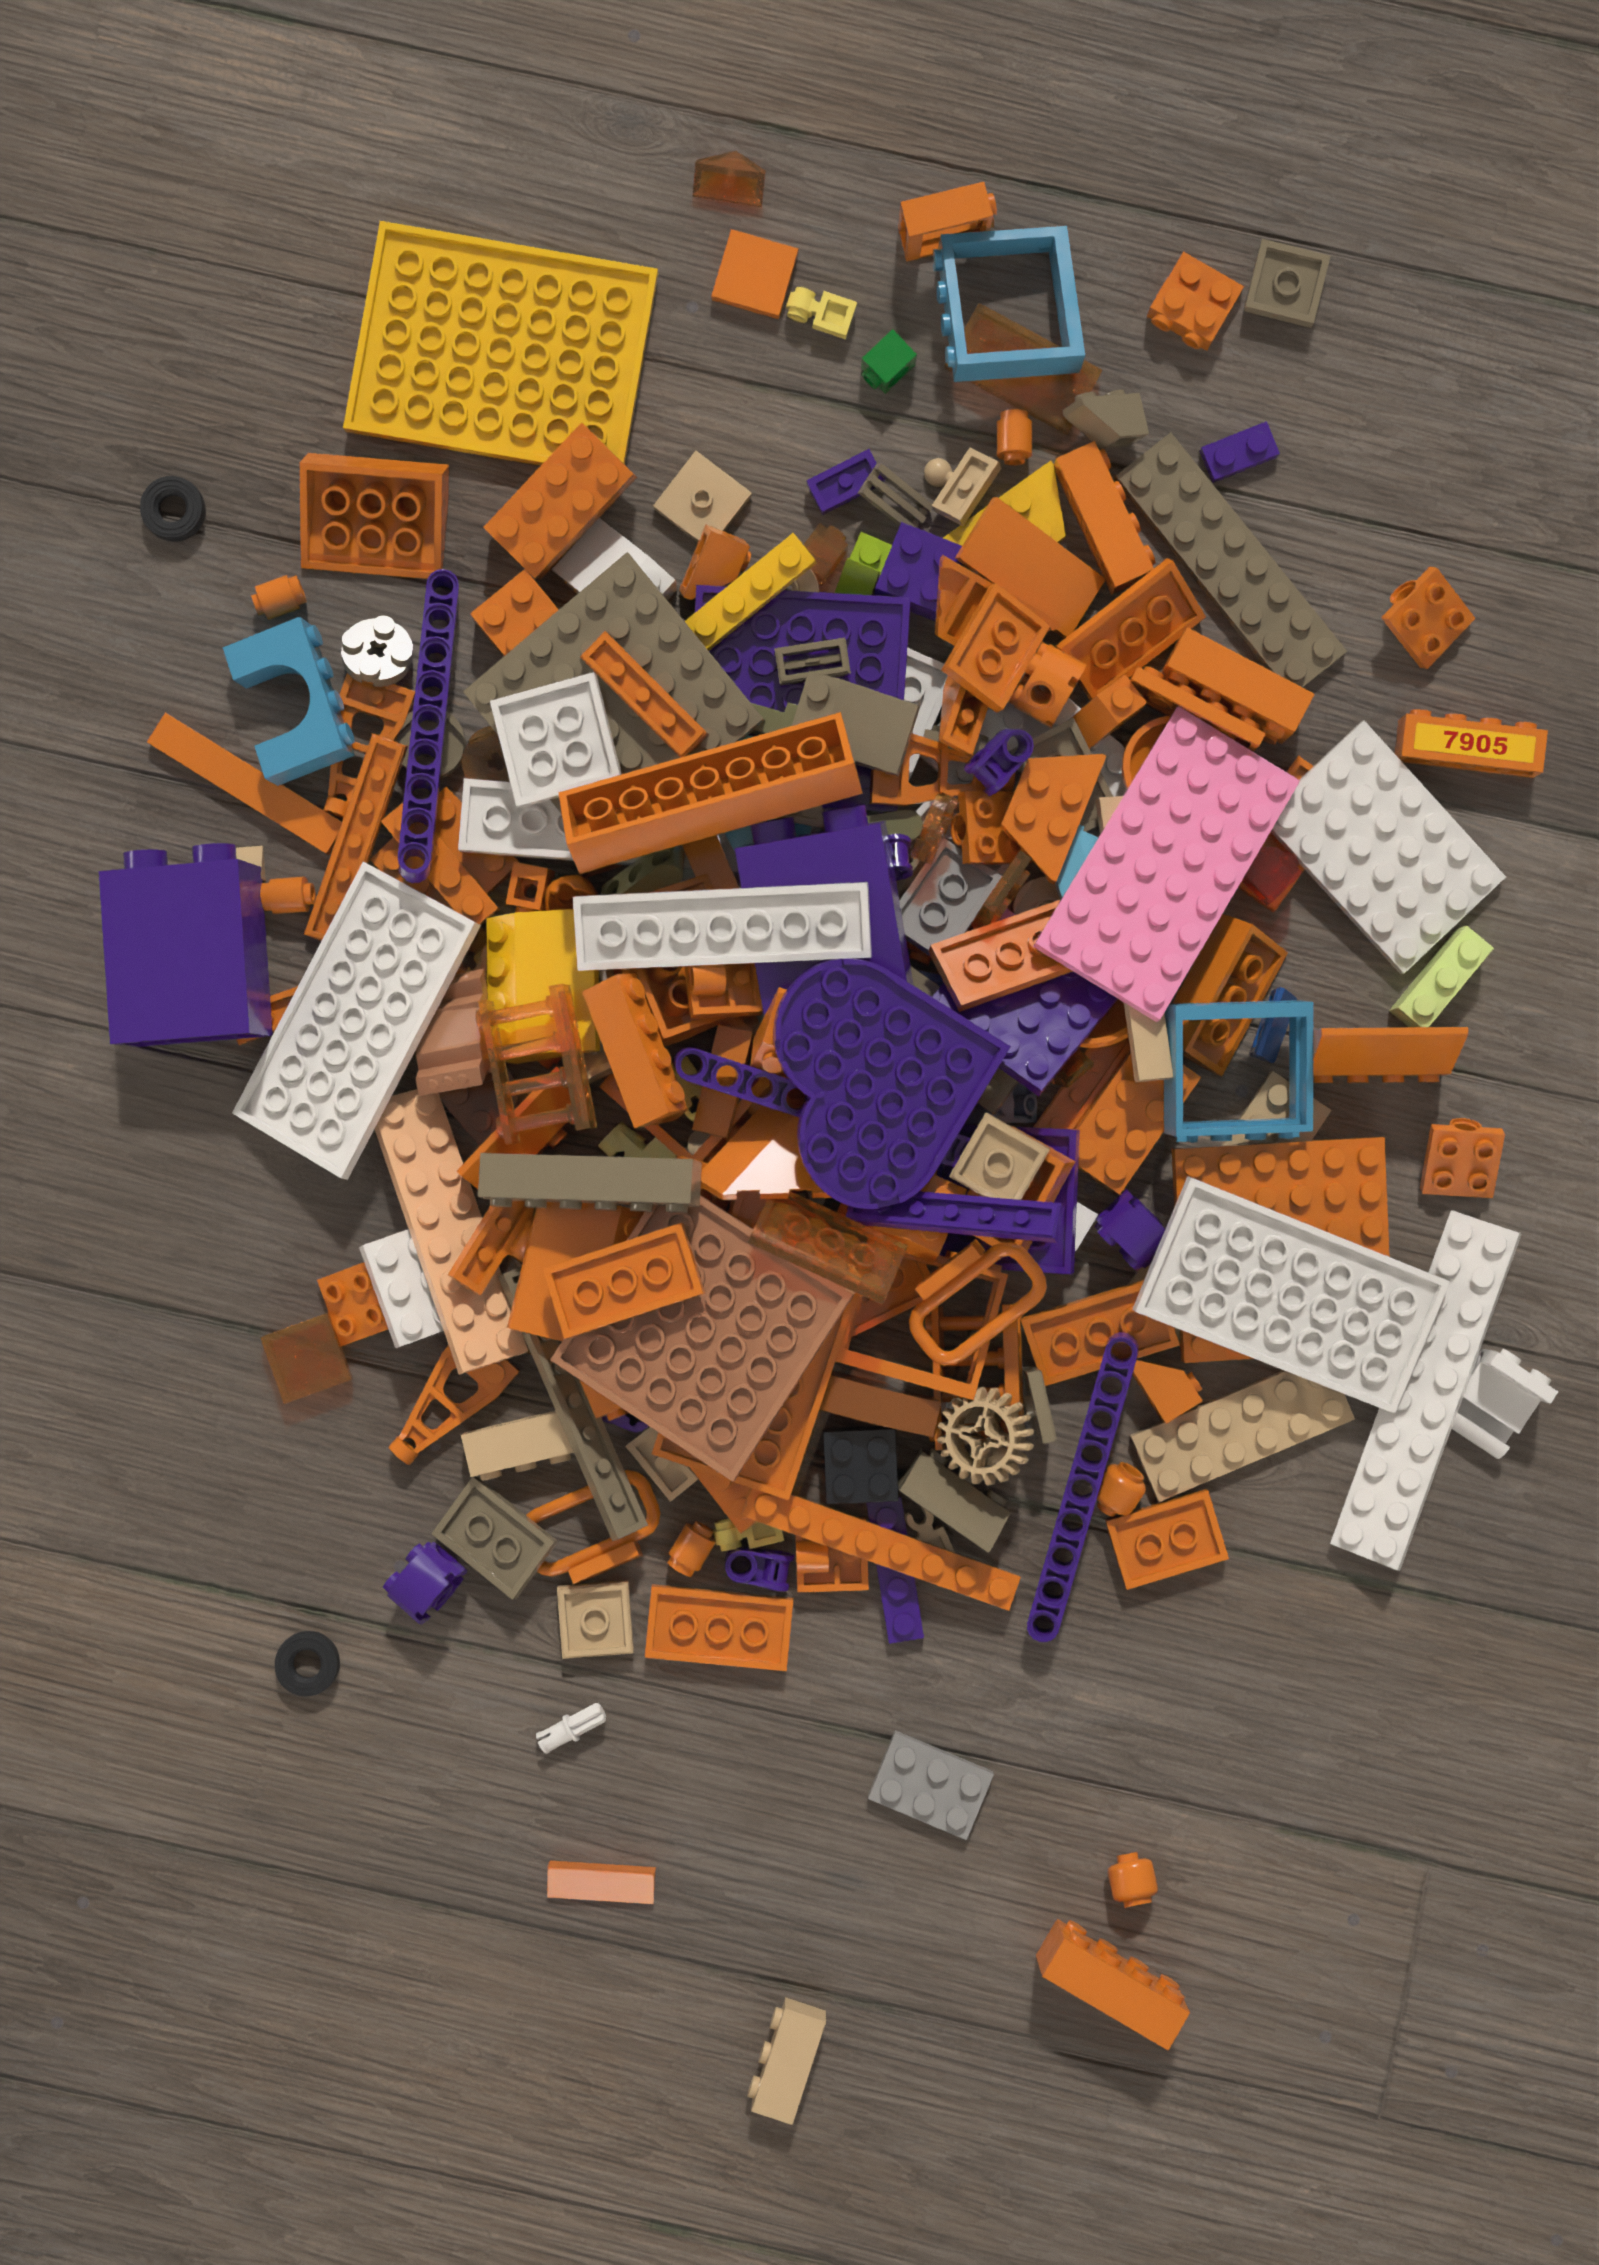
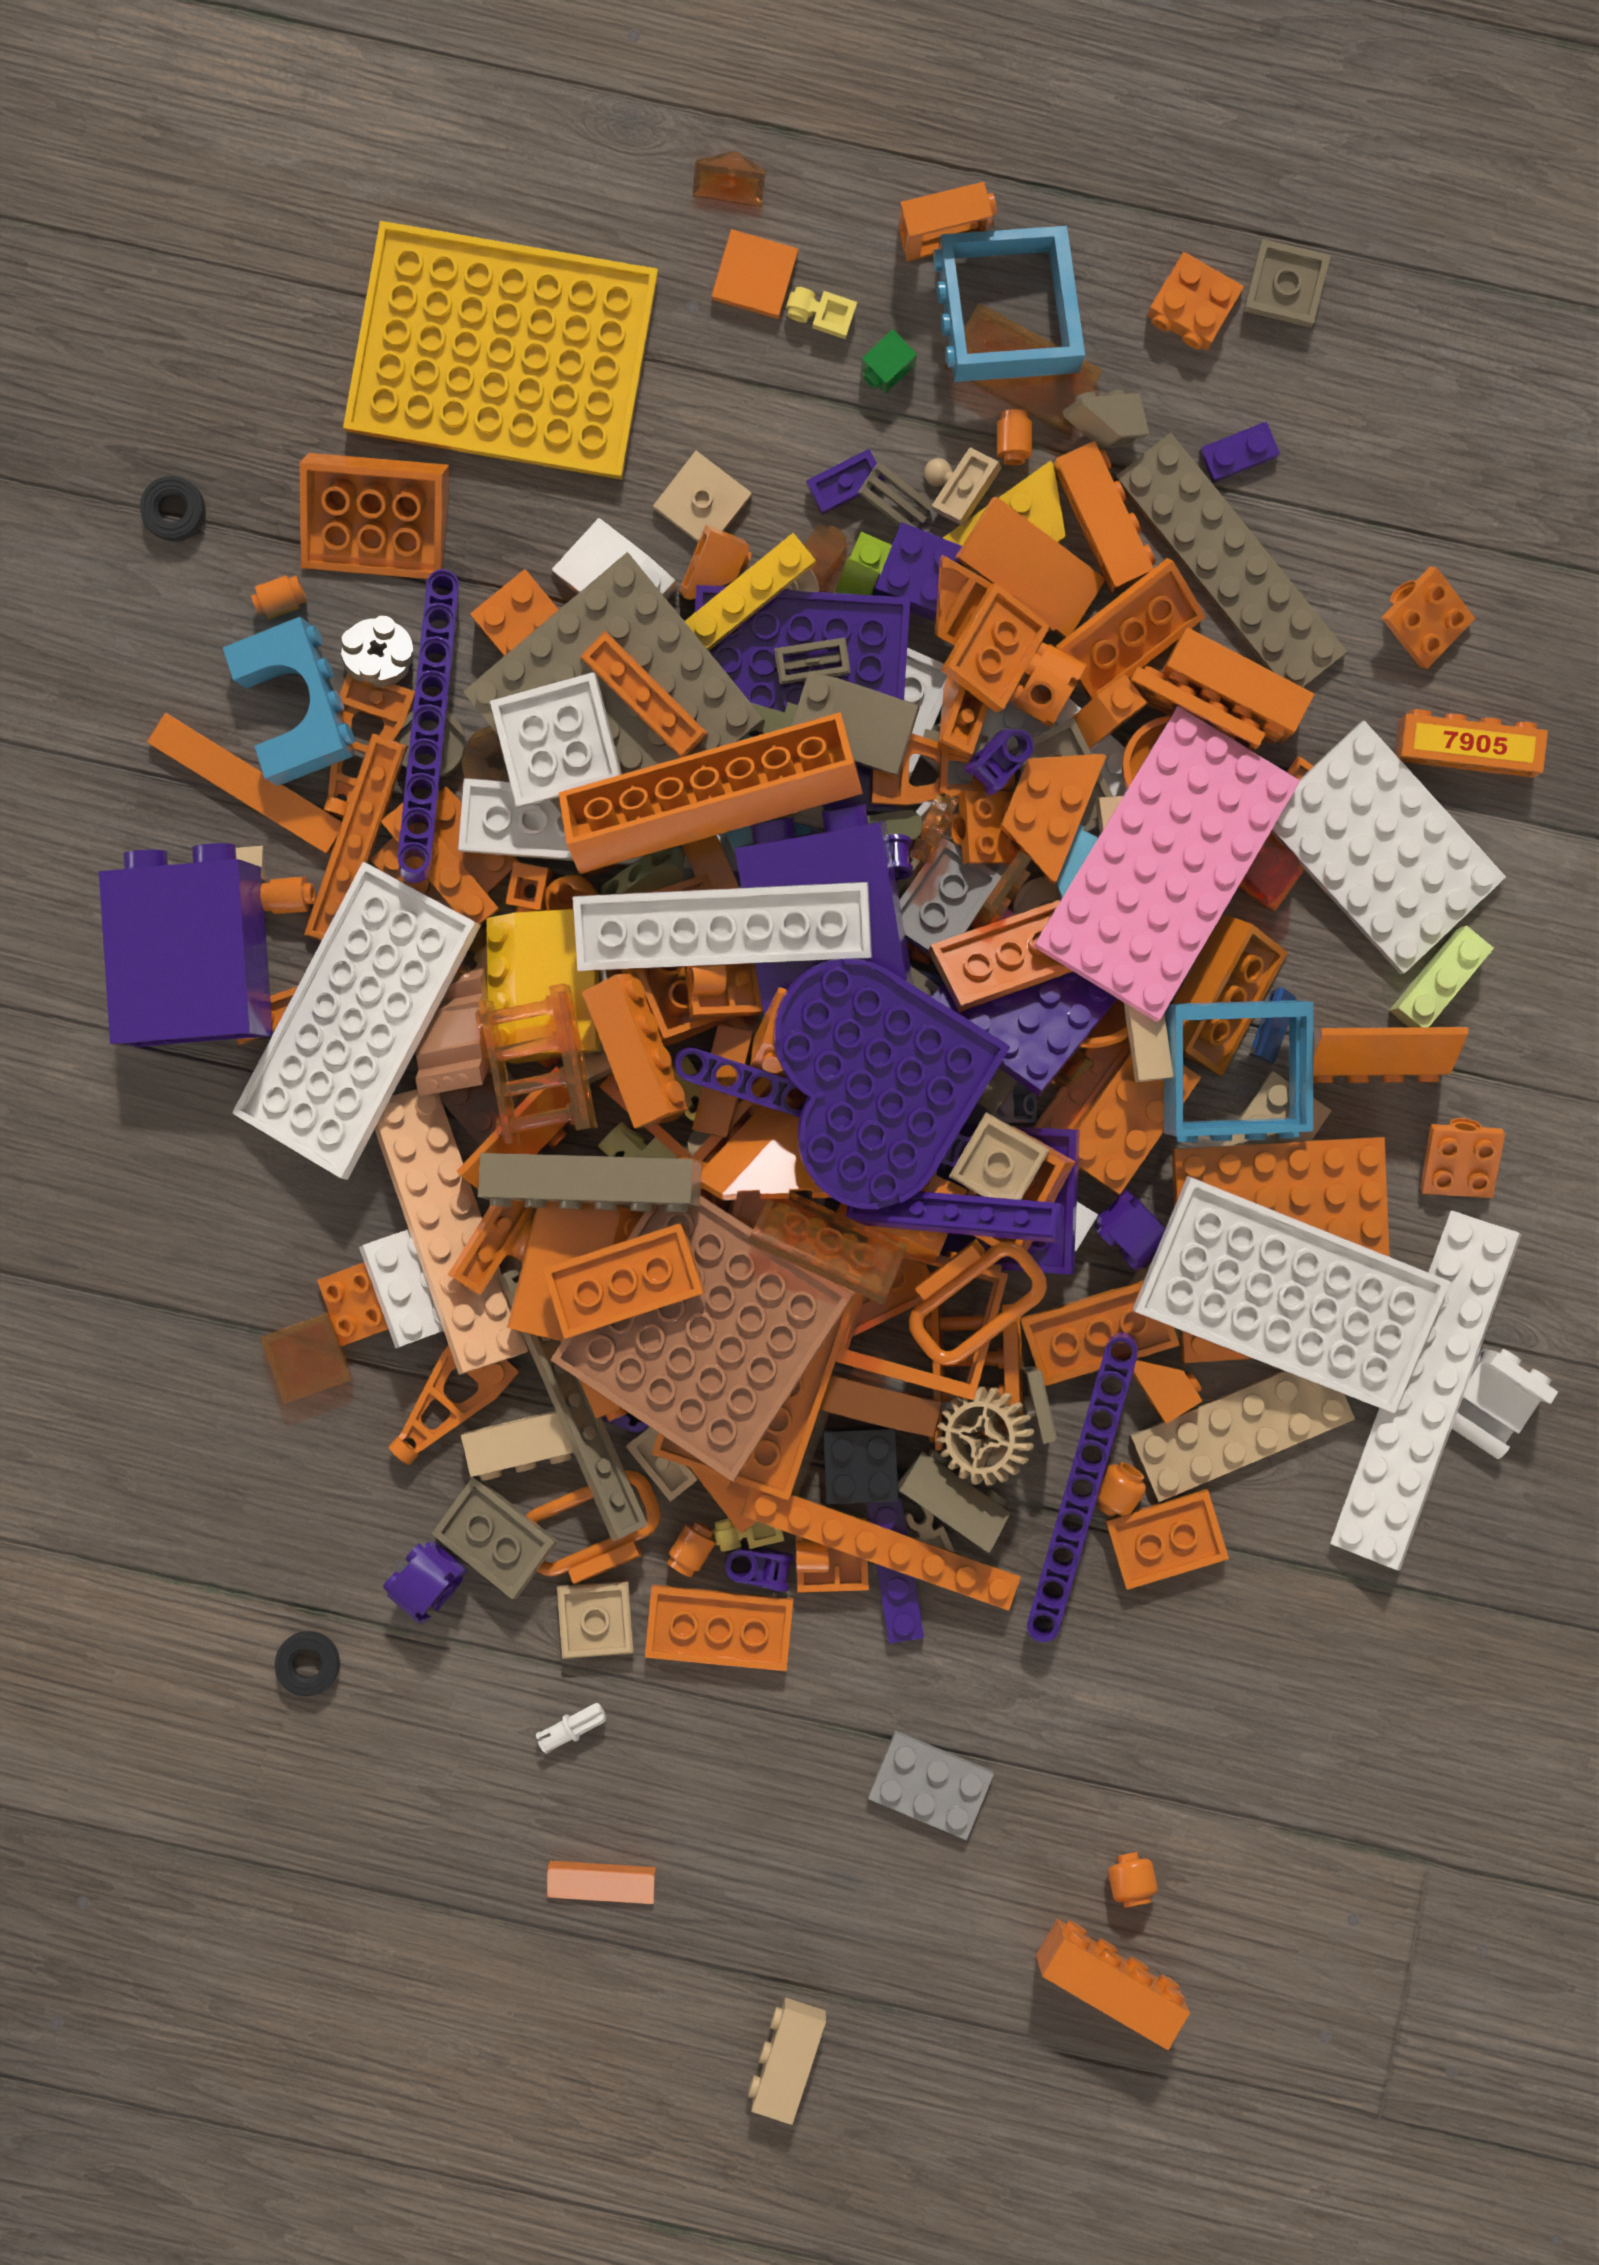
(560, 501): orange brick -> none

